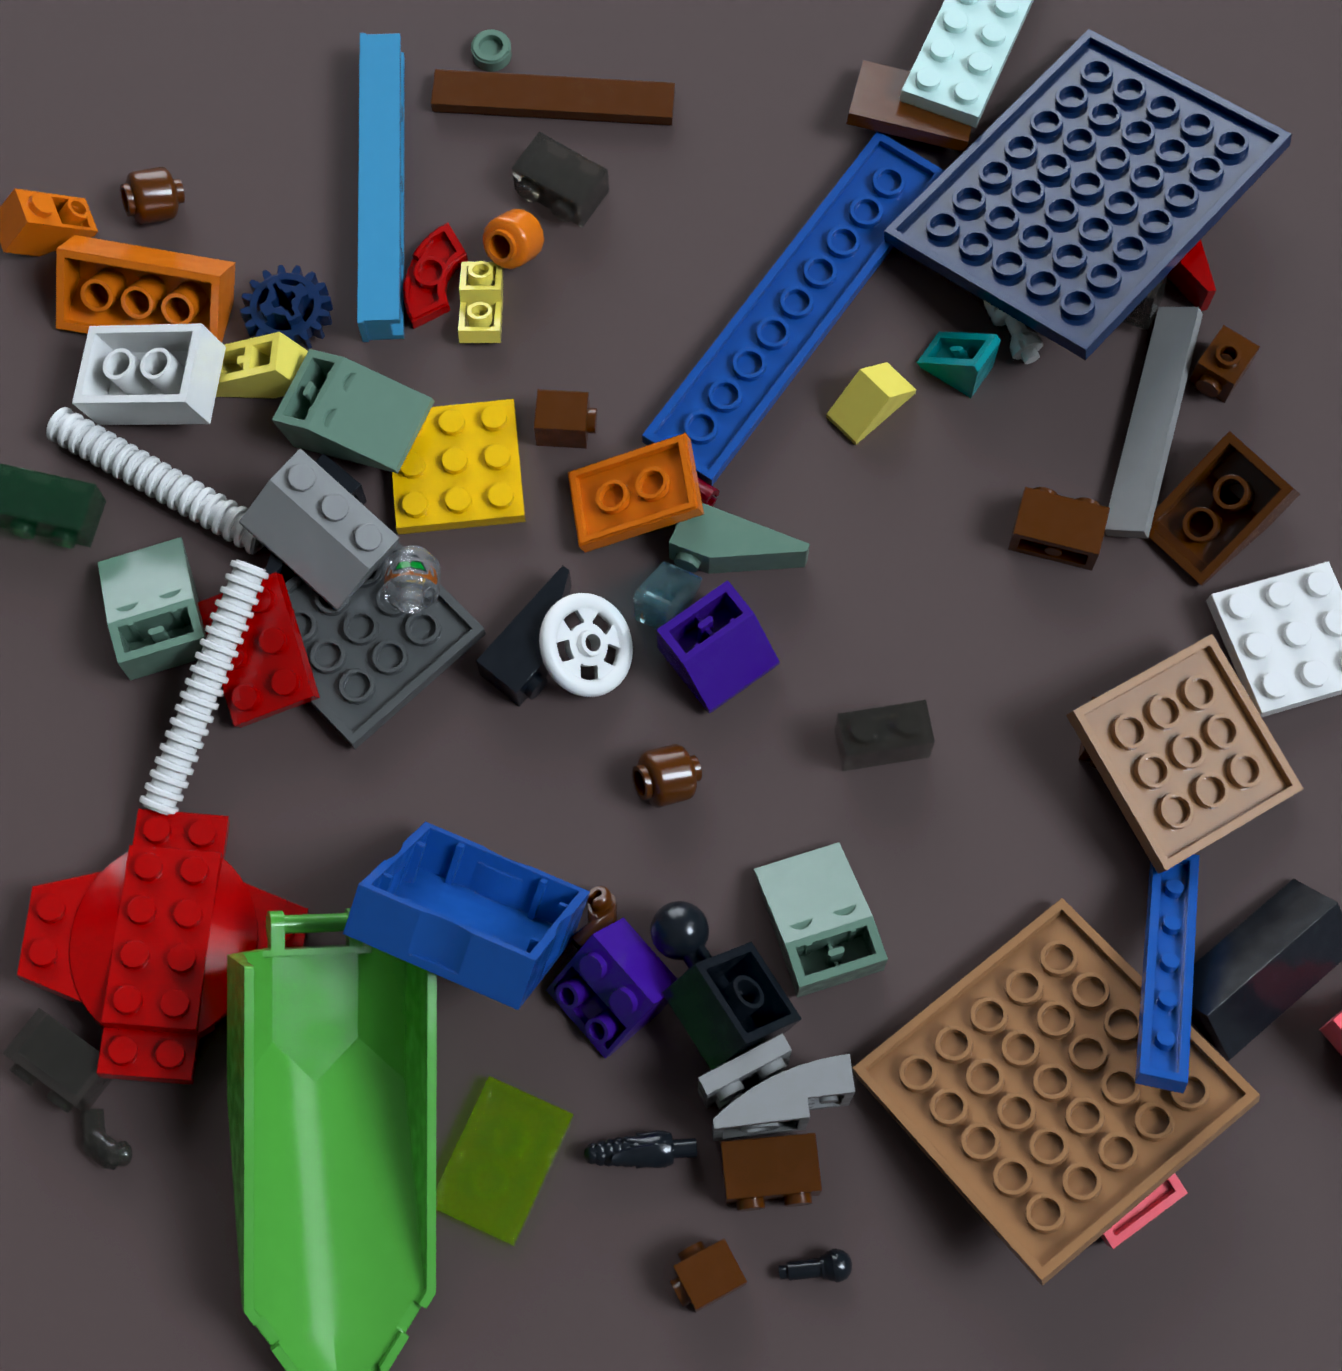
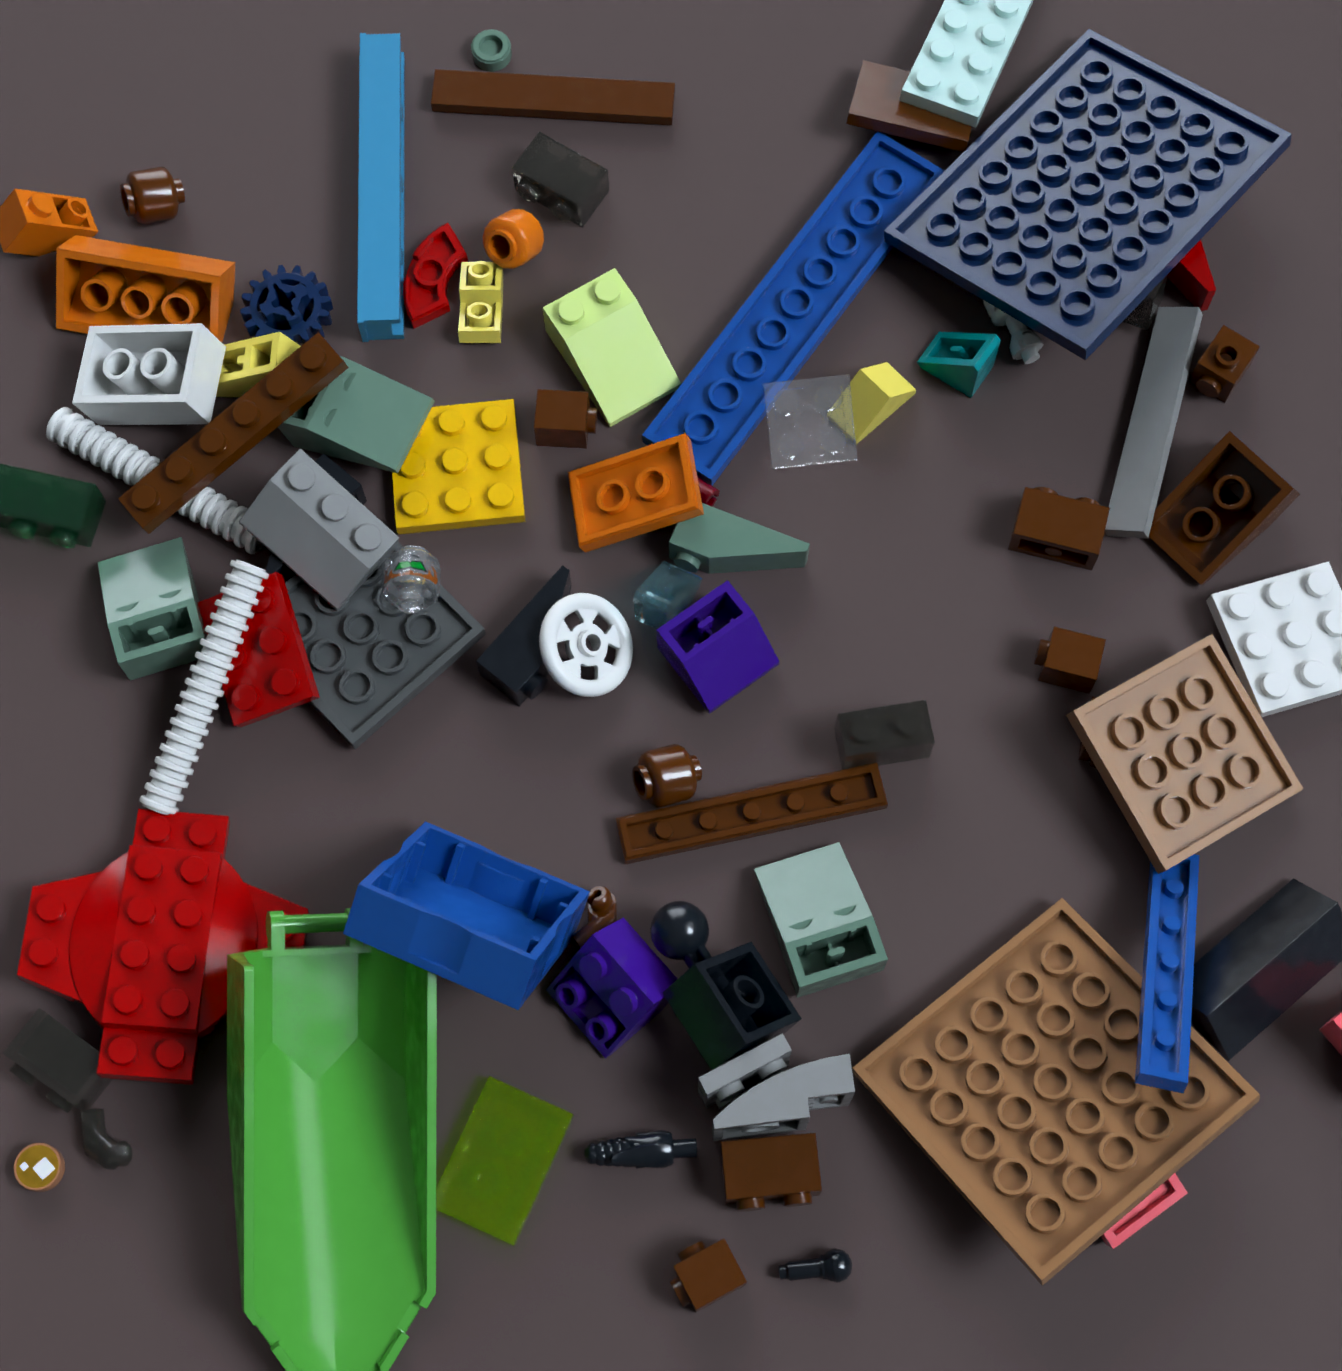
(39, 1167): none -> tile
(233, 433): none -> reddish brown plate
(610, 347): none -> yellowish green slope
(751, 813): none -> reddish brown tile
(810, 421): none -> clear plate
(1070, 659): none -> reddish brown brick

